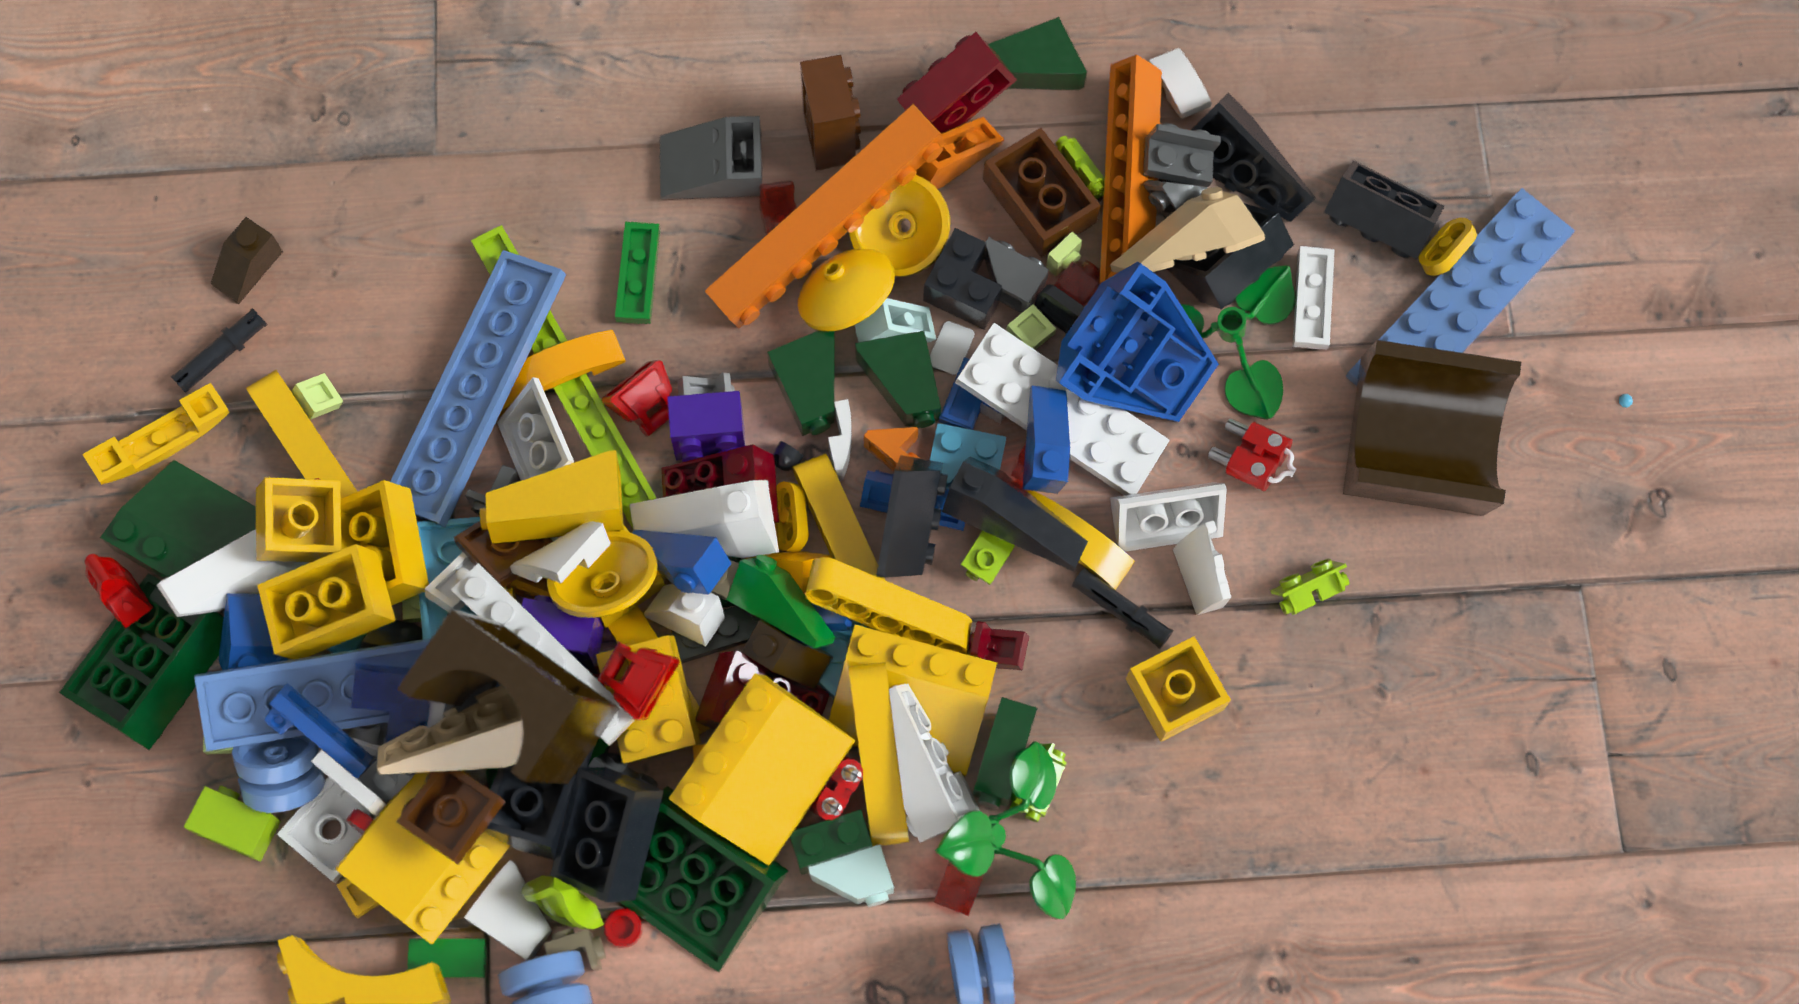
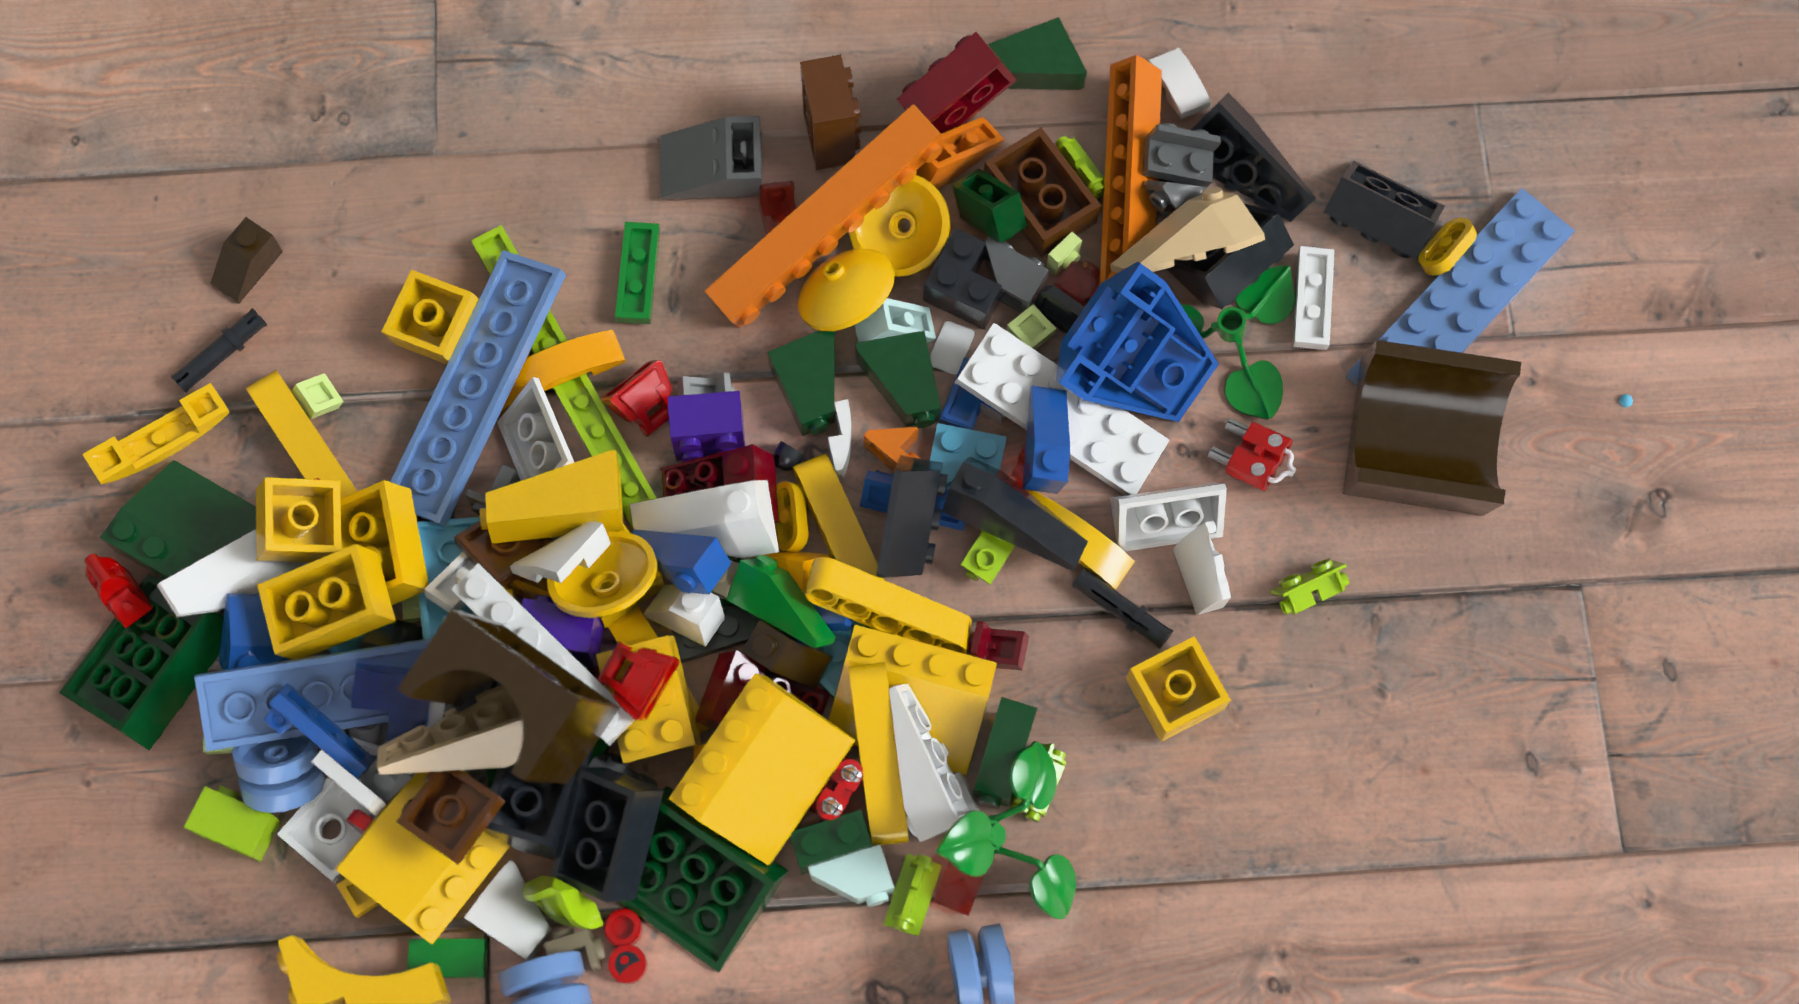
(429, 316): none -> yellow brick
(627, 964): none -> red tile
(912, 894): none -> lime hinge
(989, 205): none -> dark green brick

